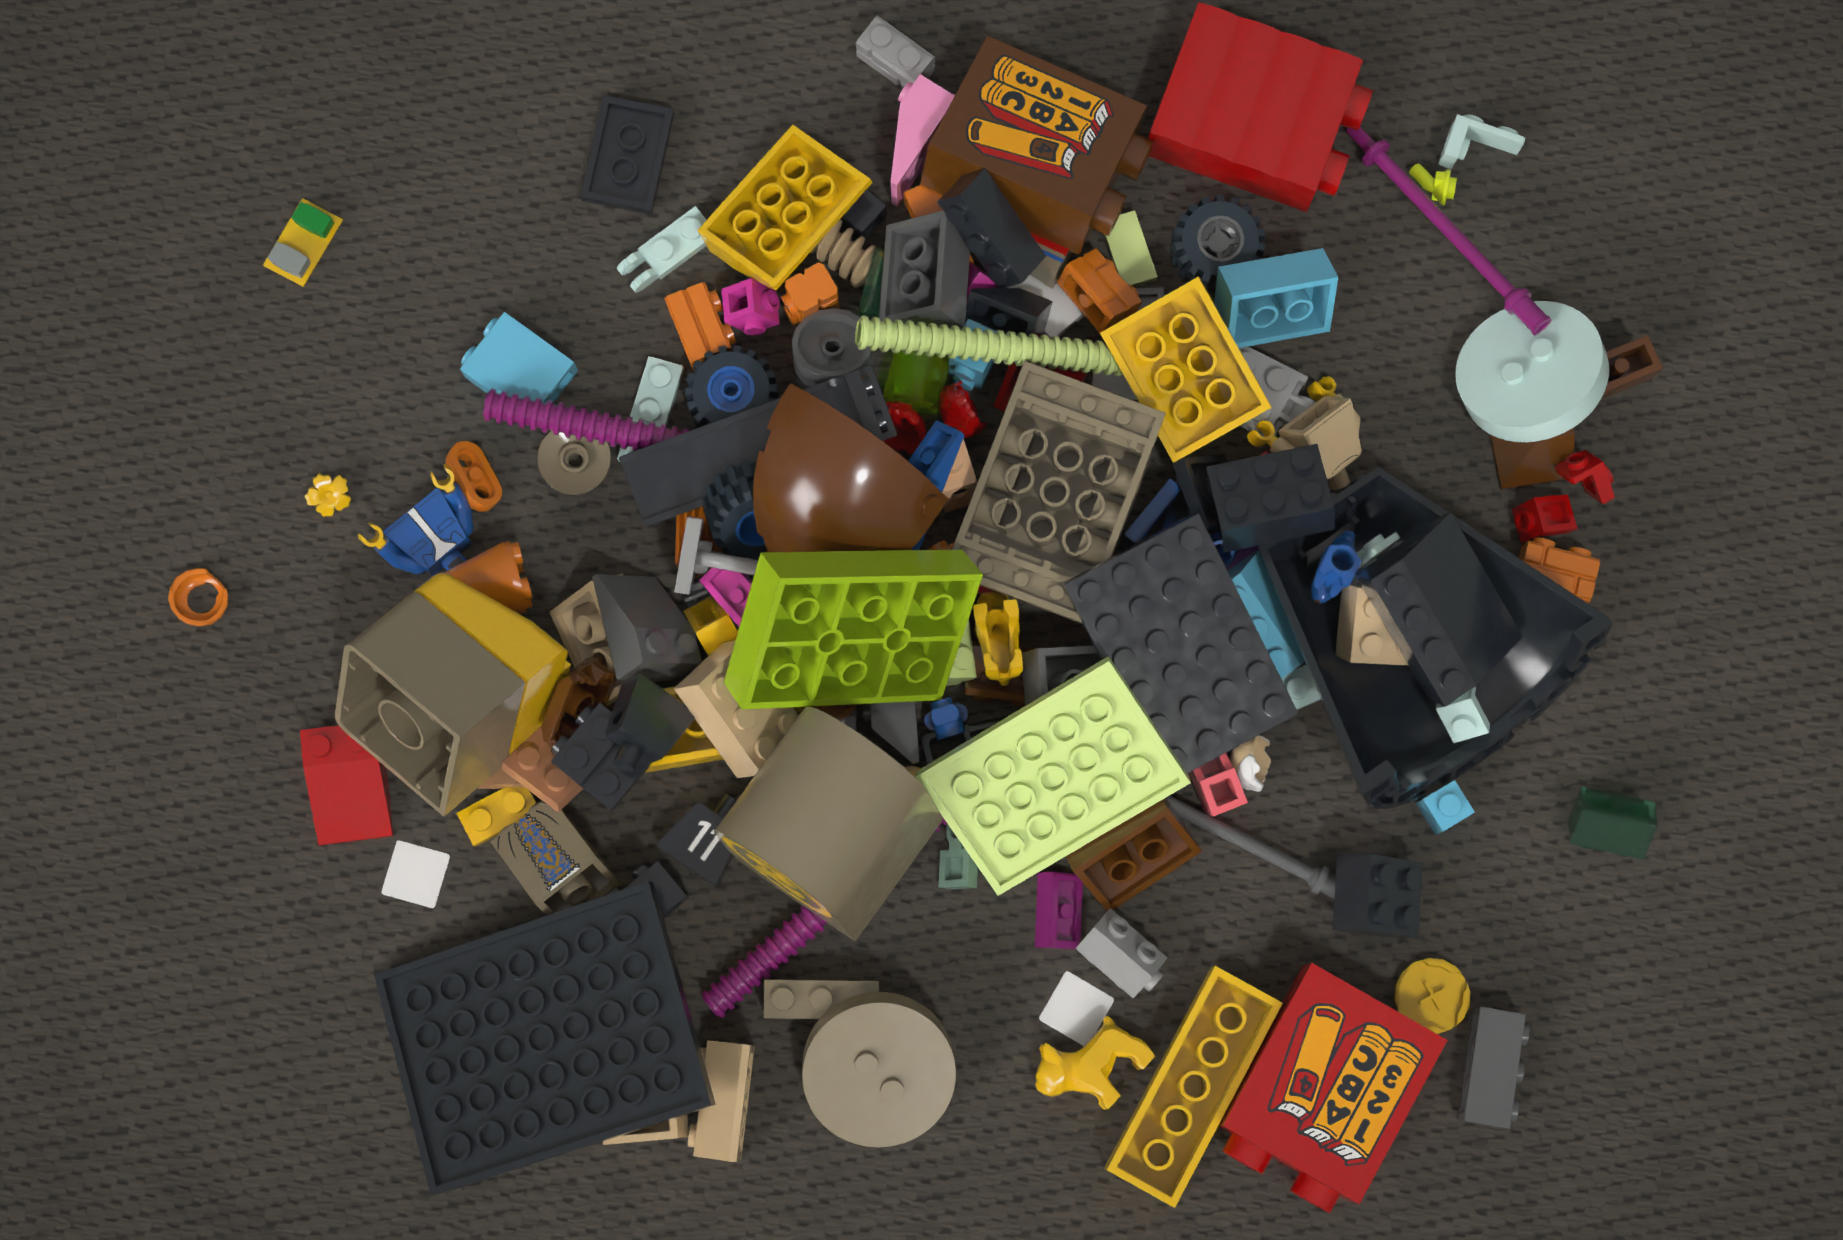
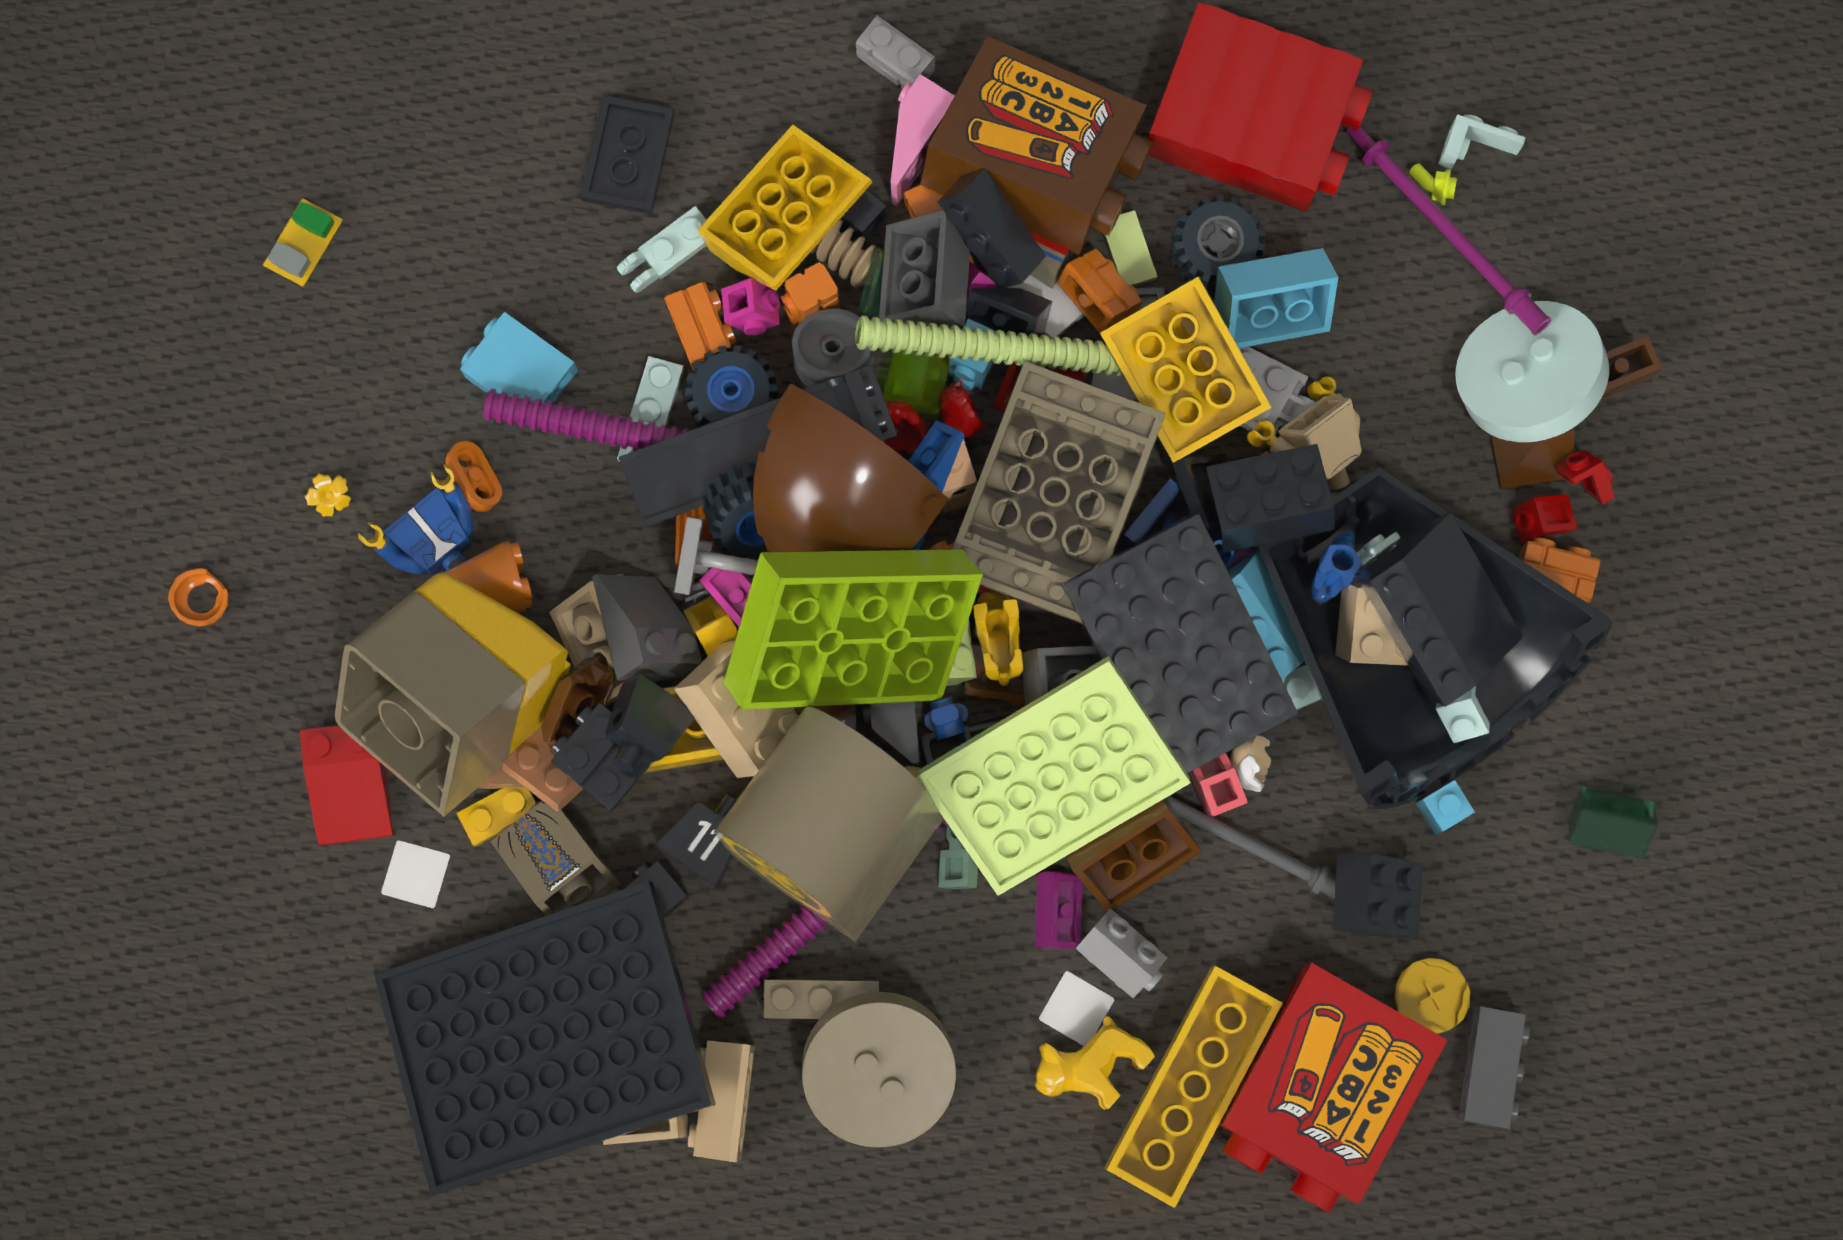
(555, 467): dark tan dish -> none

